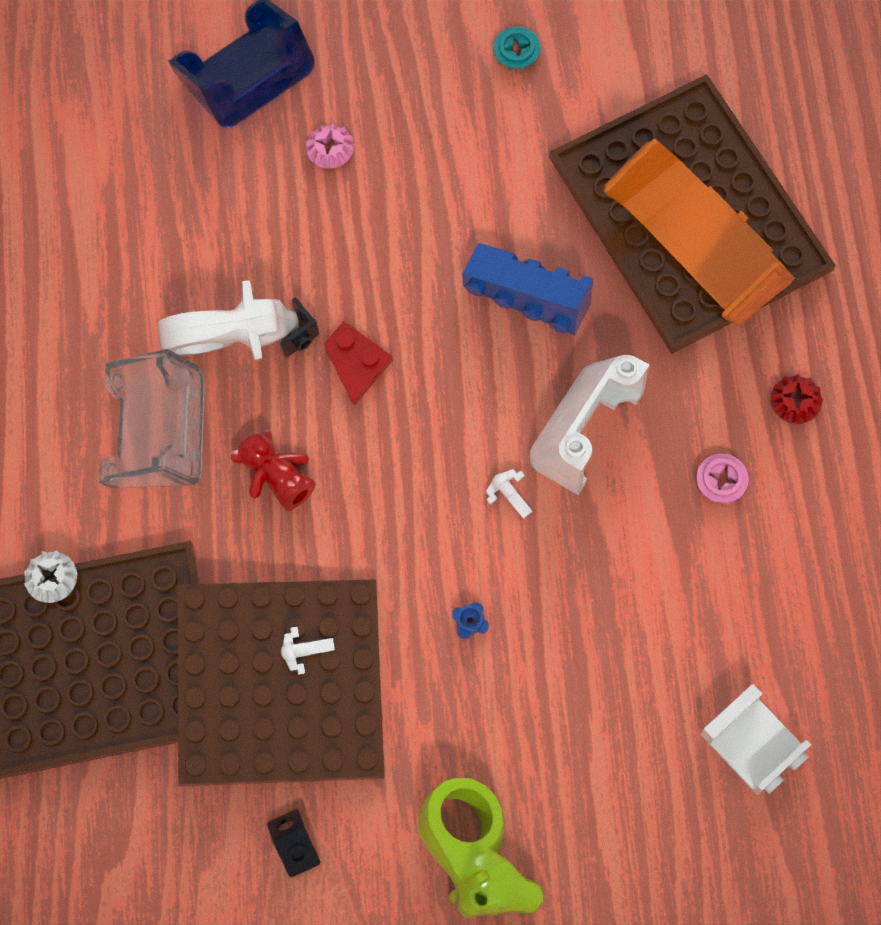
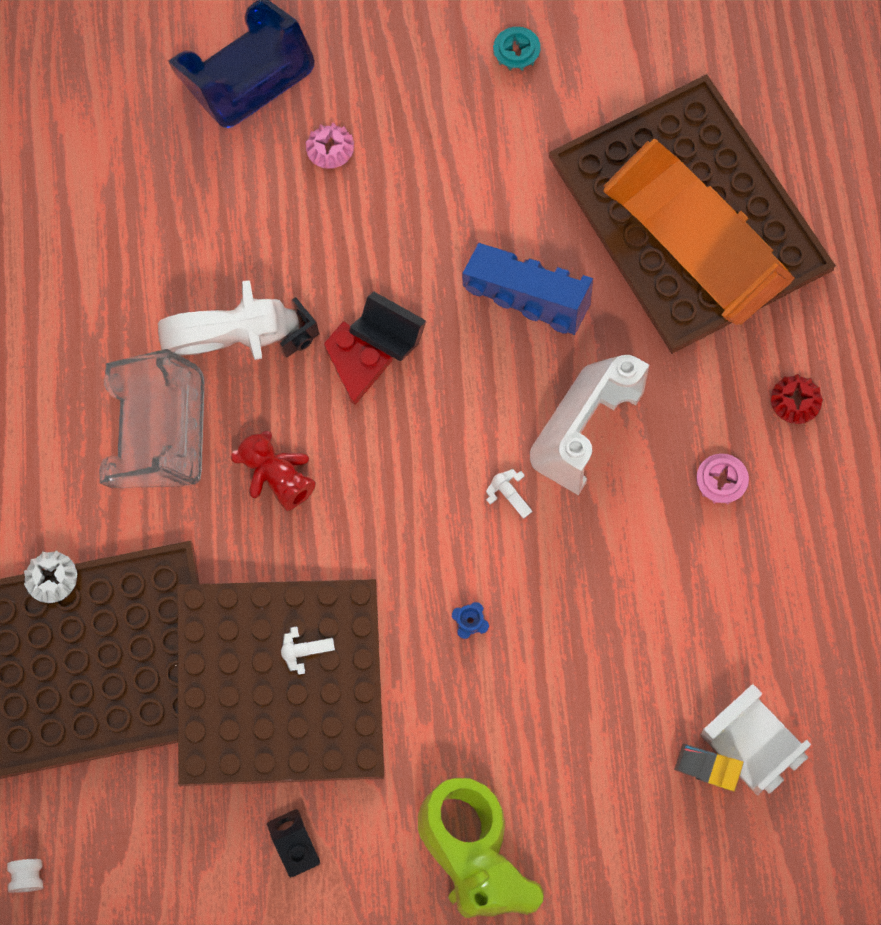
(25, 875): none -> white wheel
(388, 327): none -> black panel
(709, 767): none -> leg

